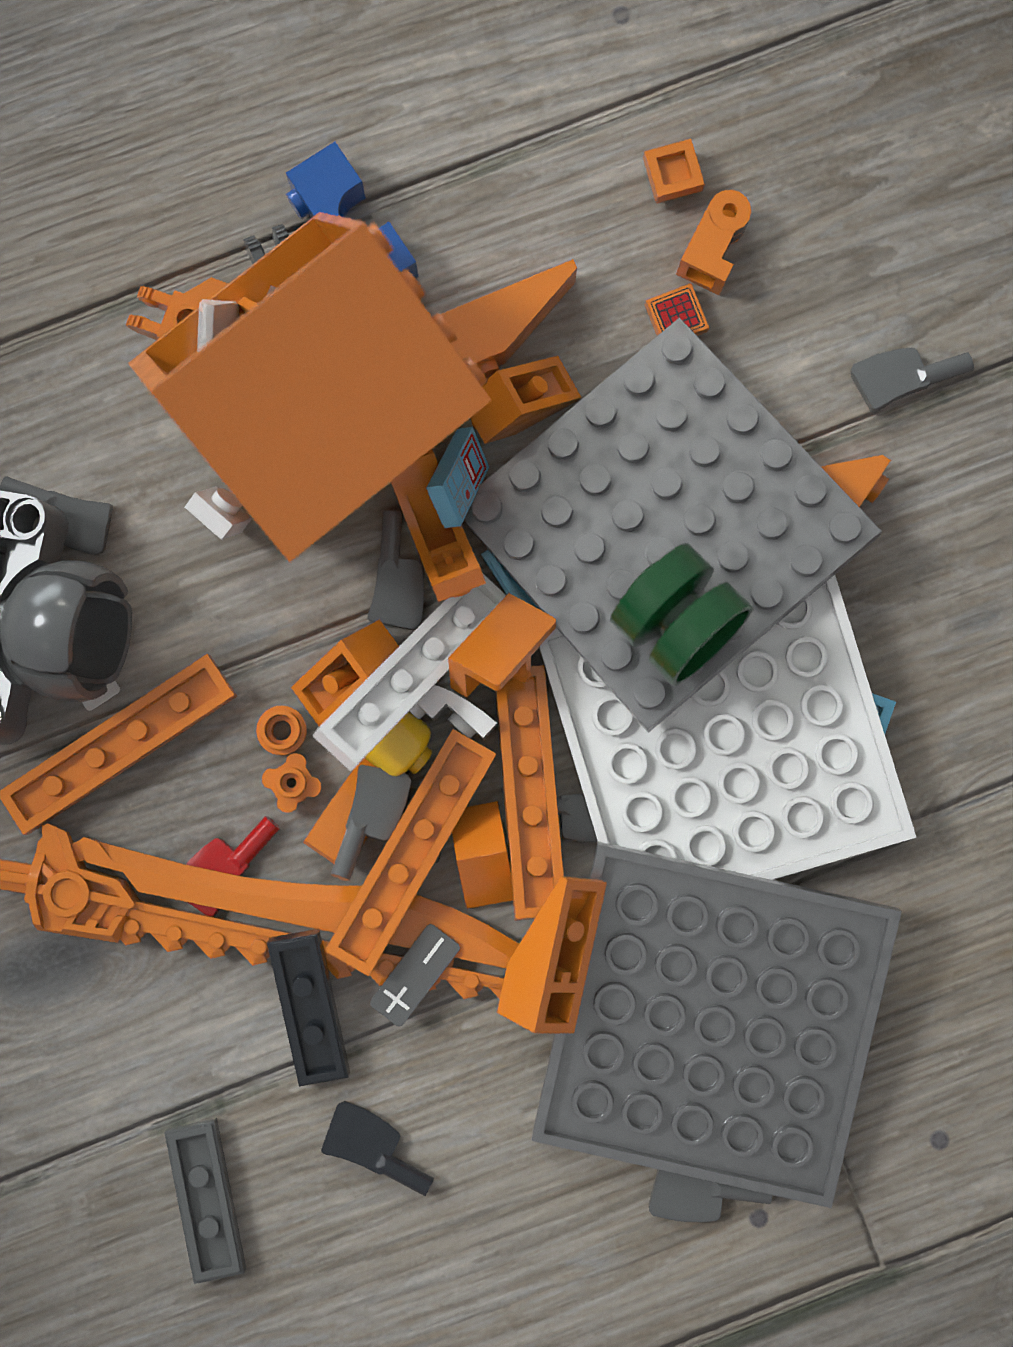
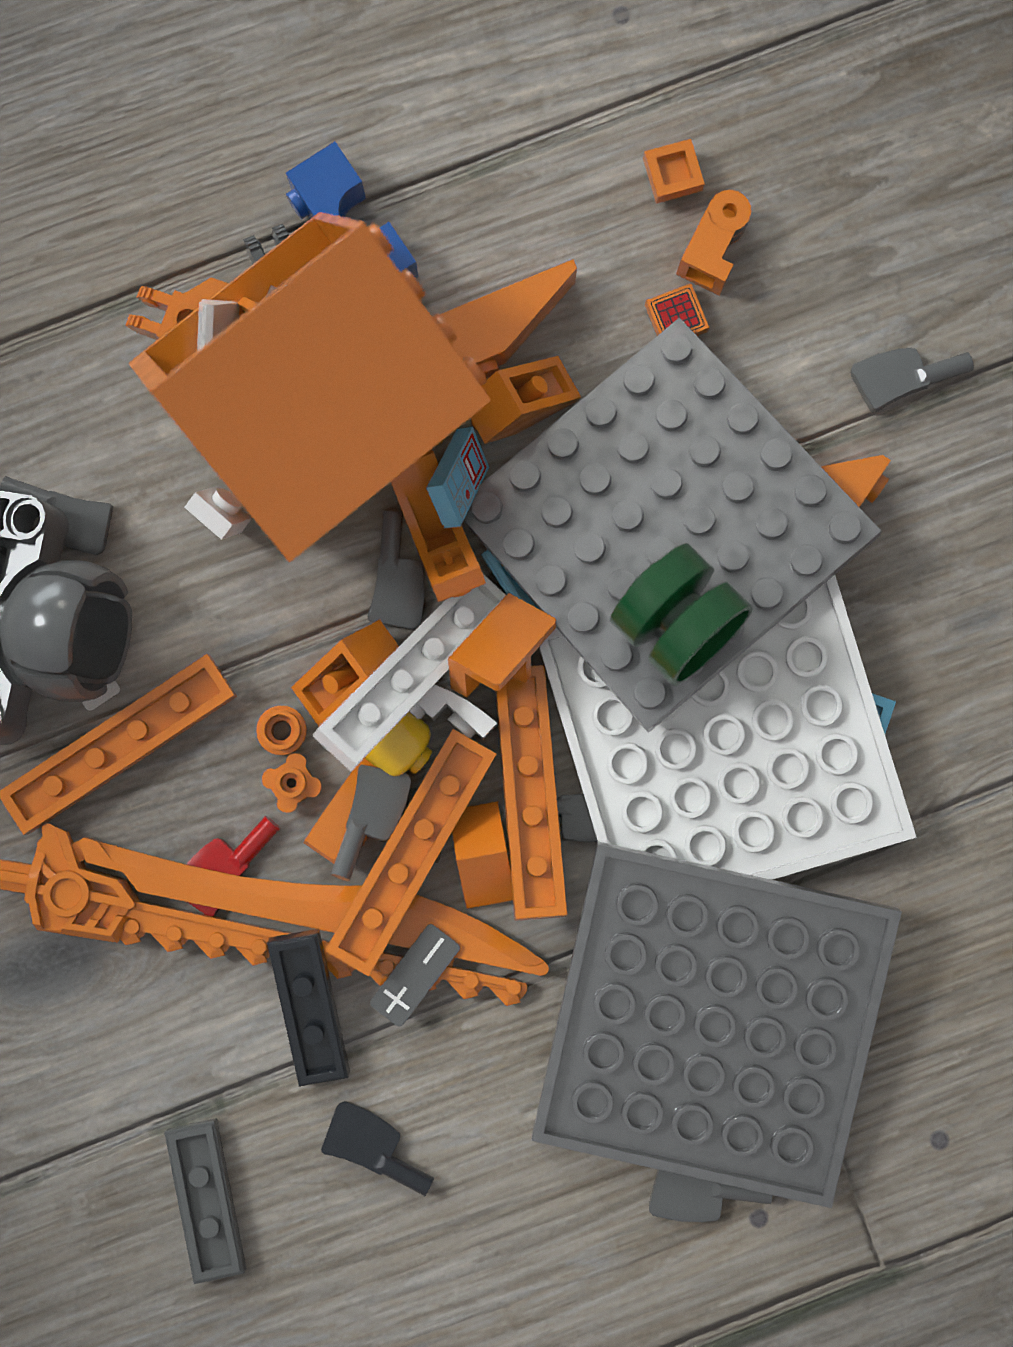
(553, 959): orange slope -> none

